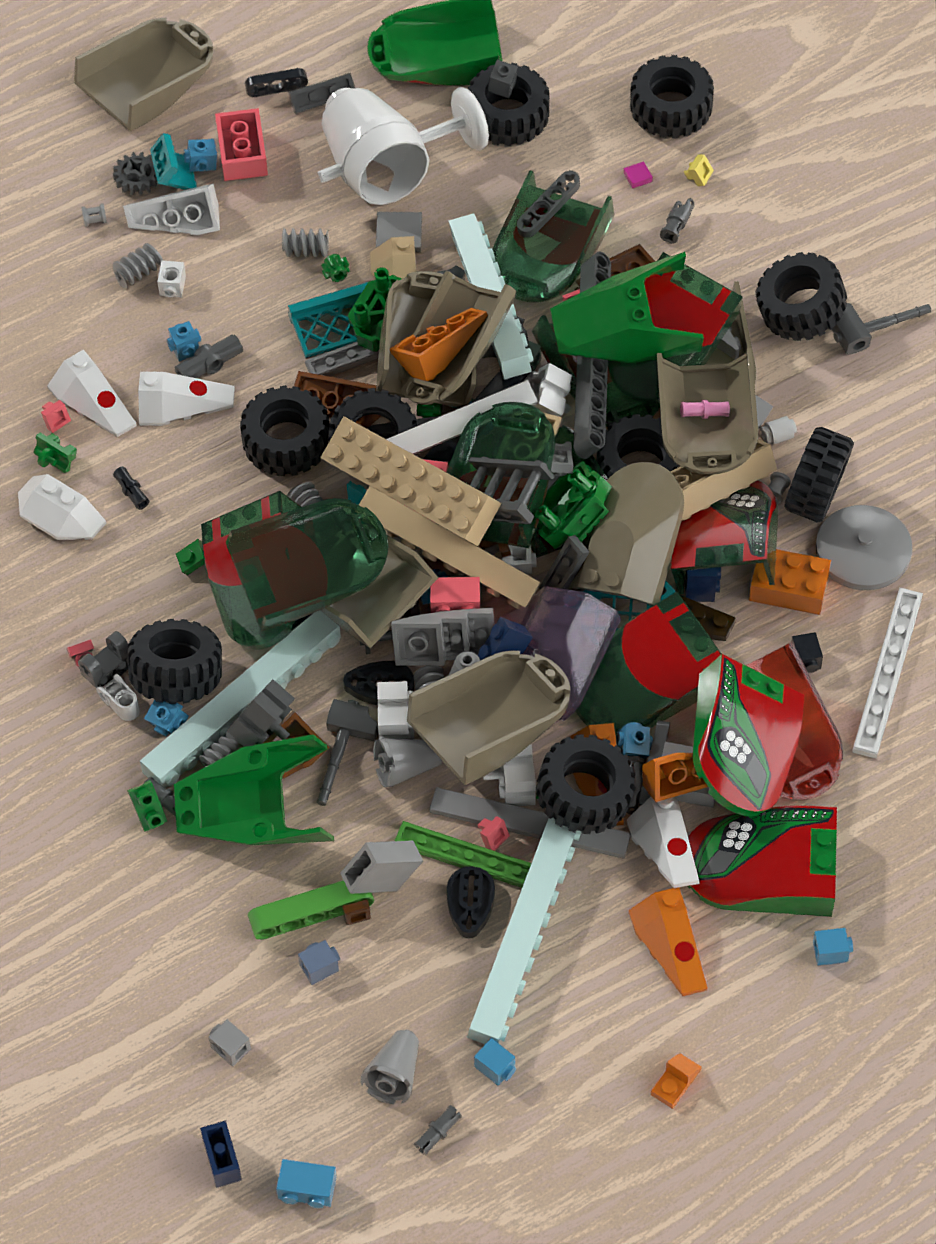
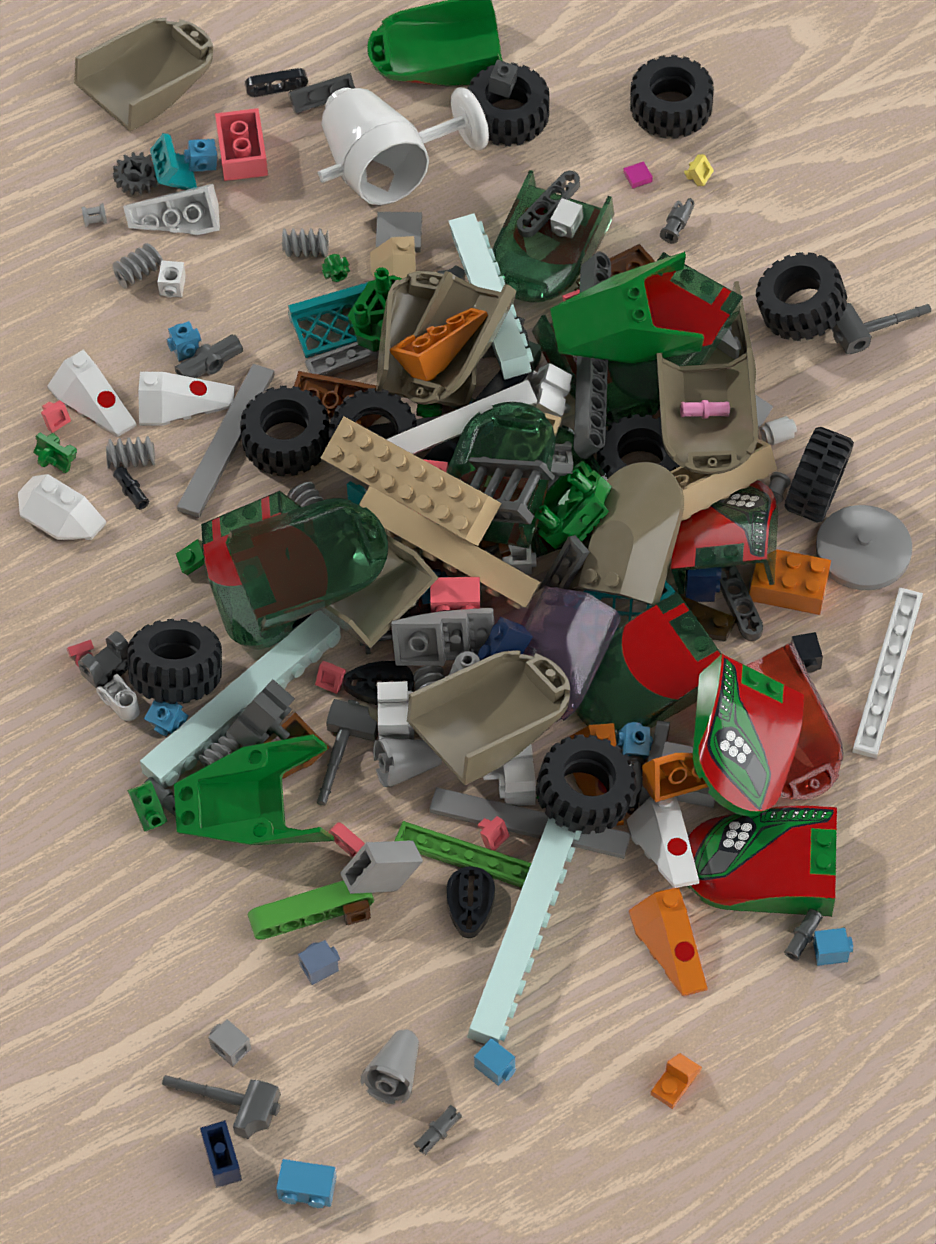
(130, 452): none -> light grey piece
(223, 444): none -> light grey tile
(256, 1105): none -> dark grey piece
(330, 677): none -> coral tile
(346, 839): none -> coral beam
(566, 218): none -> white brick
(741, 598): none -> dark grey beam
(803, 935): none -> dark grey pin

